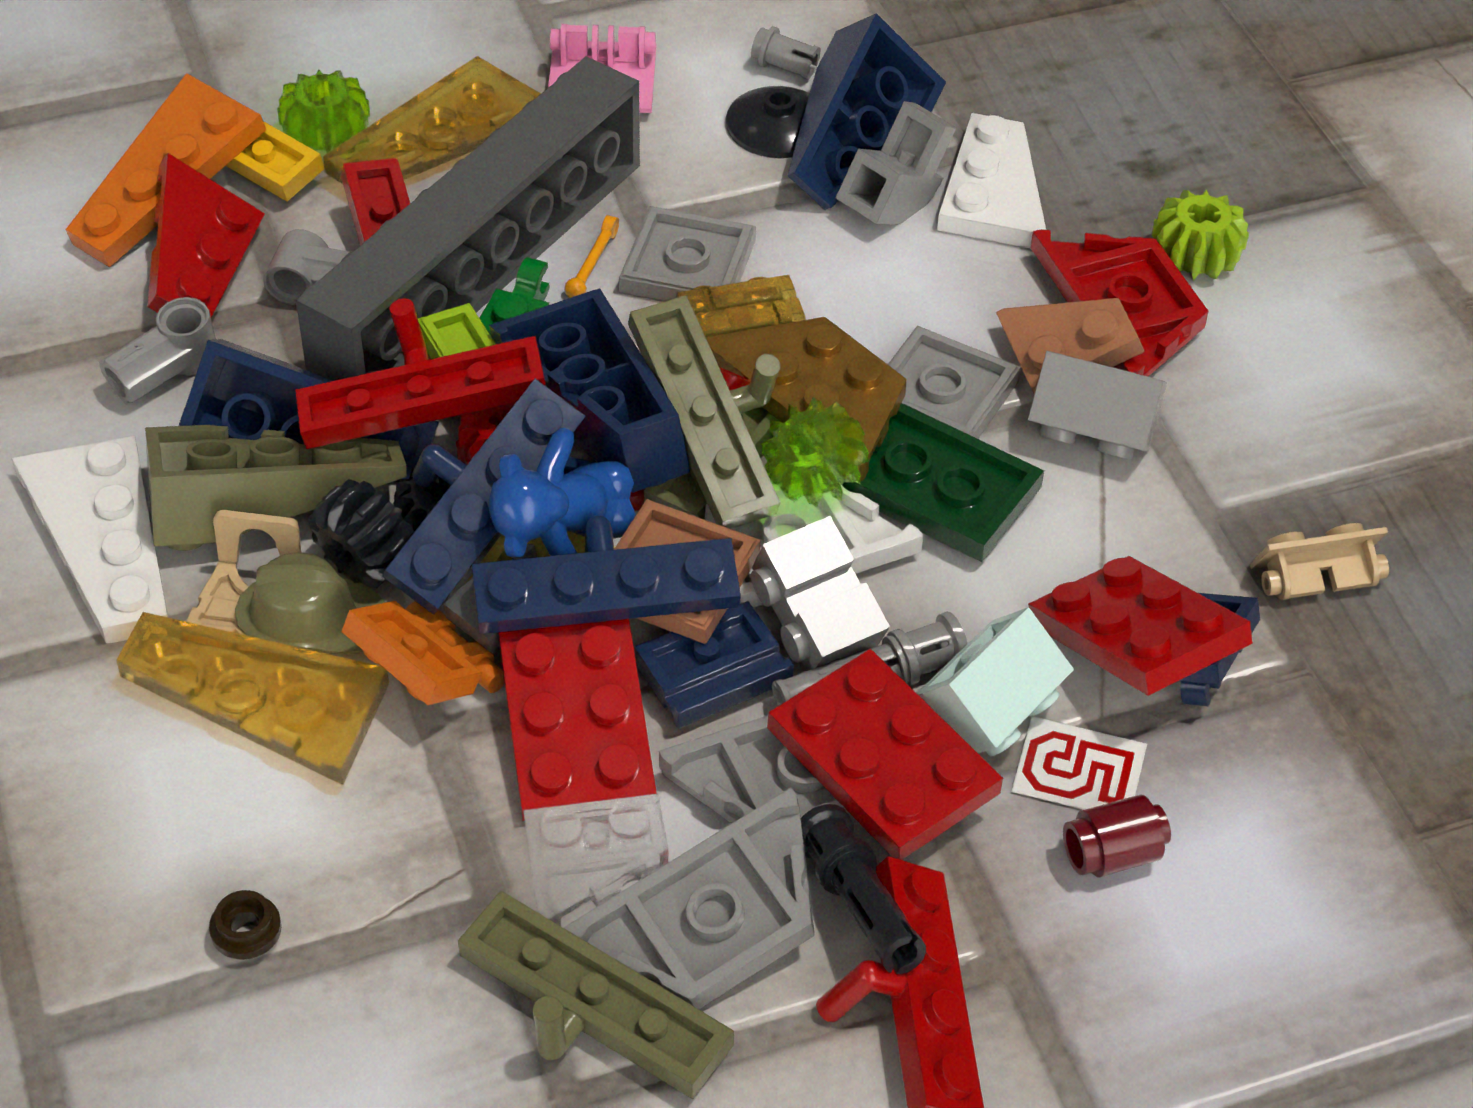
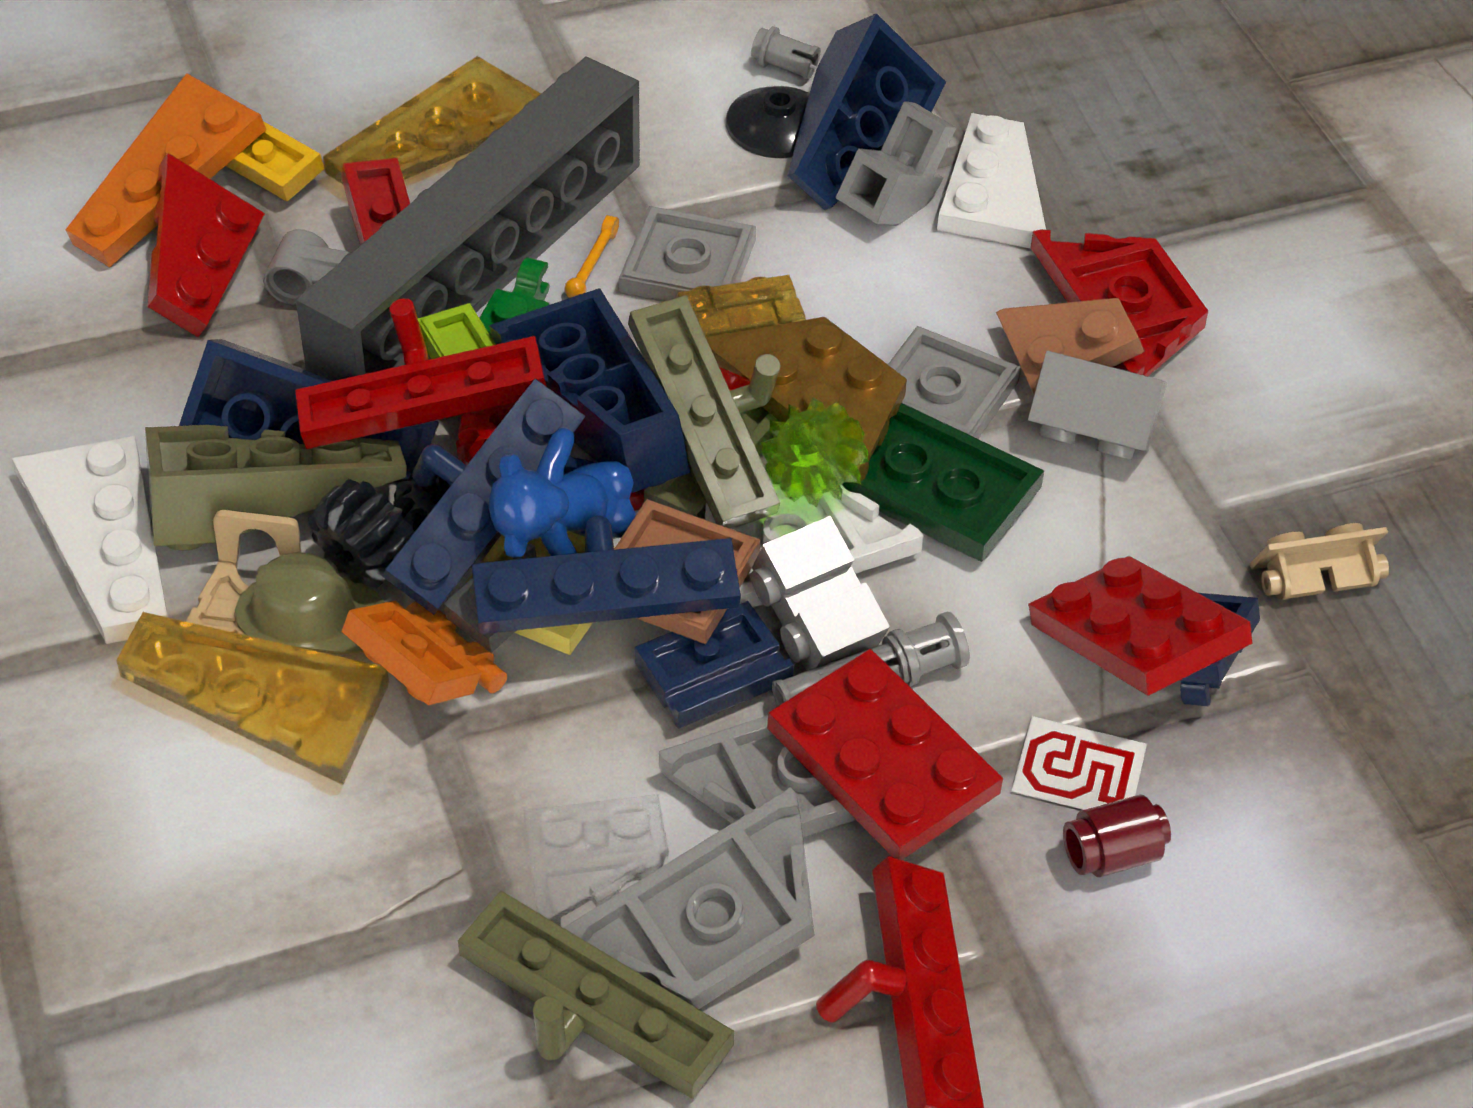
(162, 352): light grey piece -> none
(240, 910): dark brown plate -> none
(323, 109): clear neon green gear -> none
(576, 714): red plate -> none
(631, 55): bright pink hinge -> none
(849, 870): black pin -> none
(998, 682): light aqua brick -> none
(1201, 233): lime gear -> none

